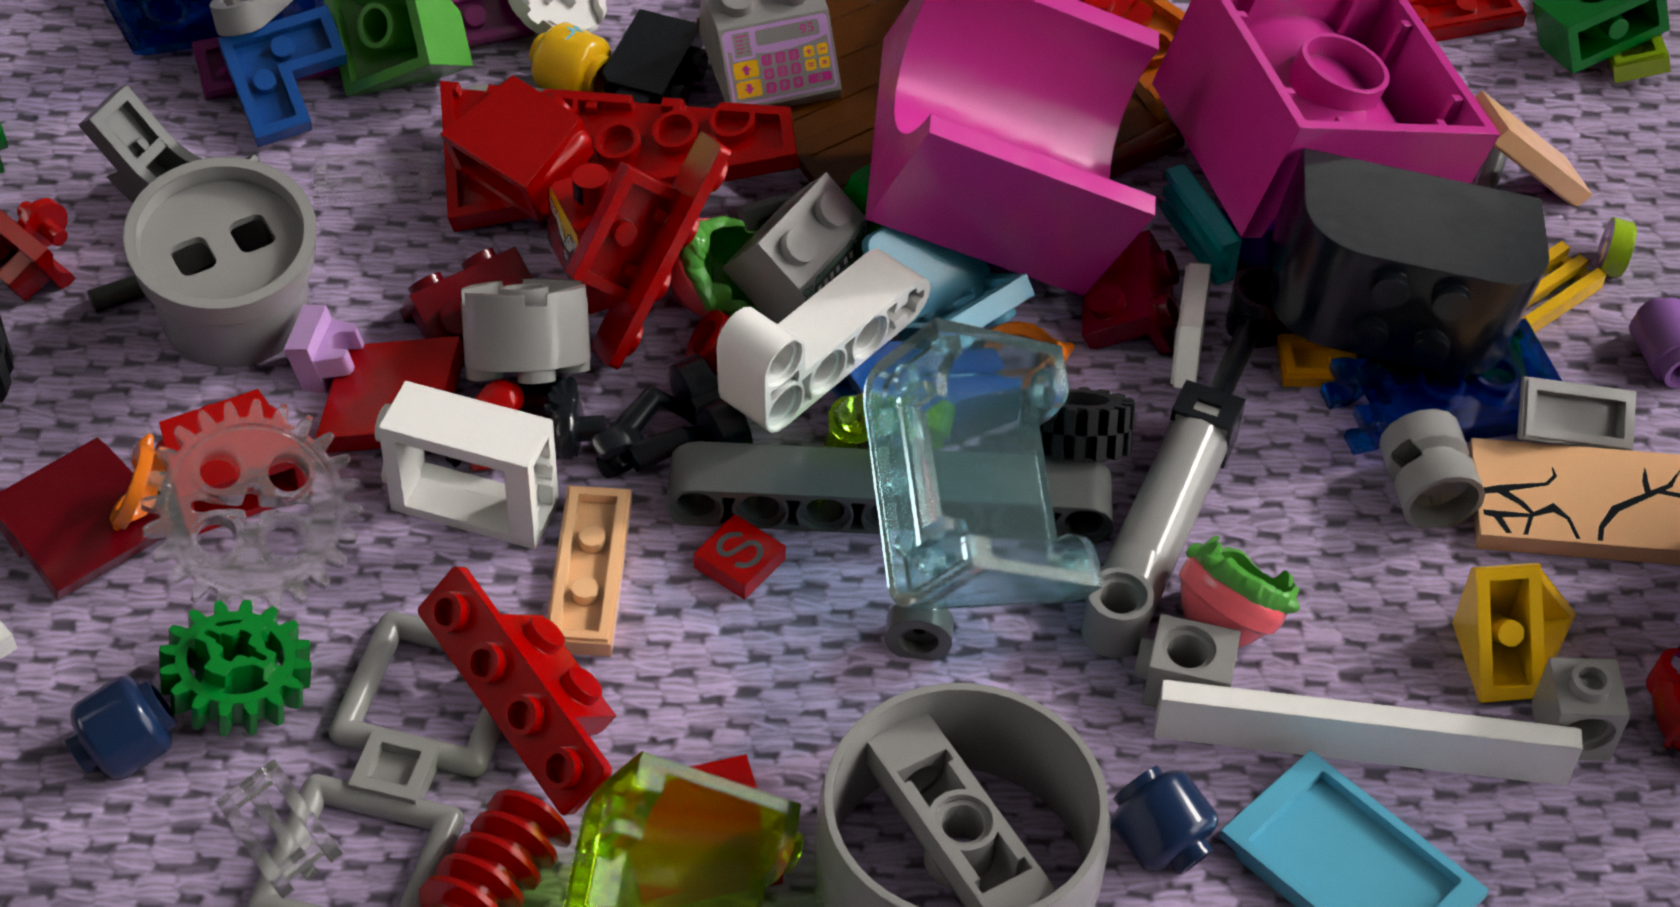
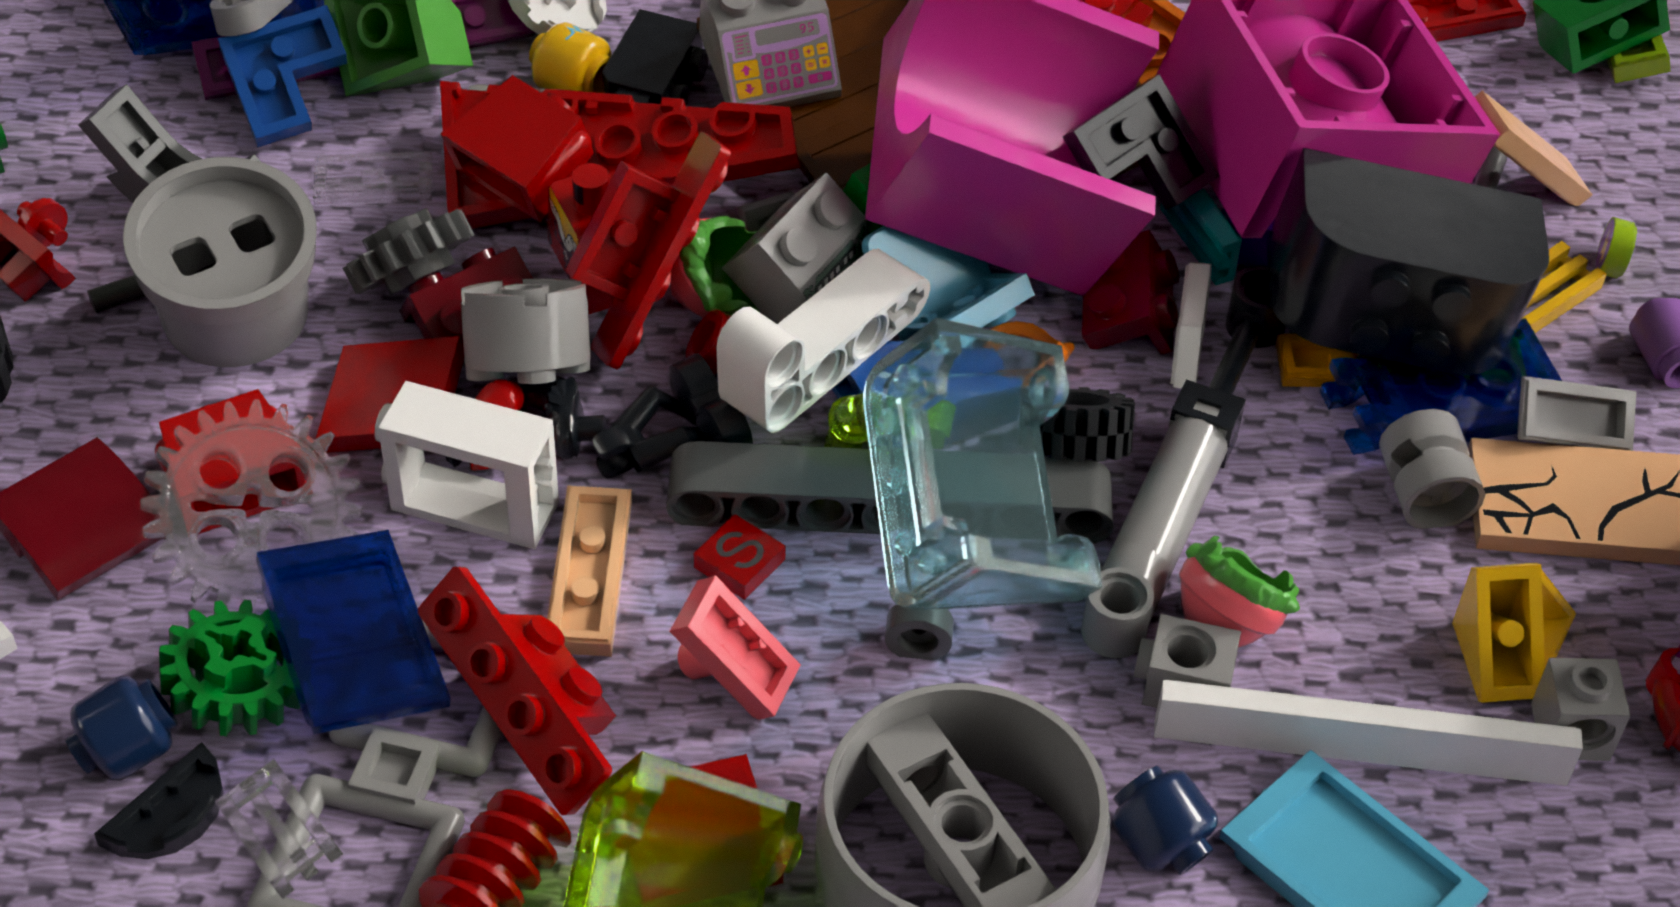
(128, 506): orange piece -> none
(169, 811): none -> black tile
(320, 347): lavender tile -> none
(350, 632): none -> clear blue piece
(408, 251): none -> dark grey gear
(734, 647): none -> coral tile
(1148, 130): none -> black plate

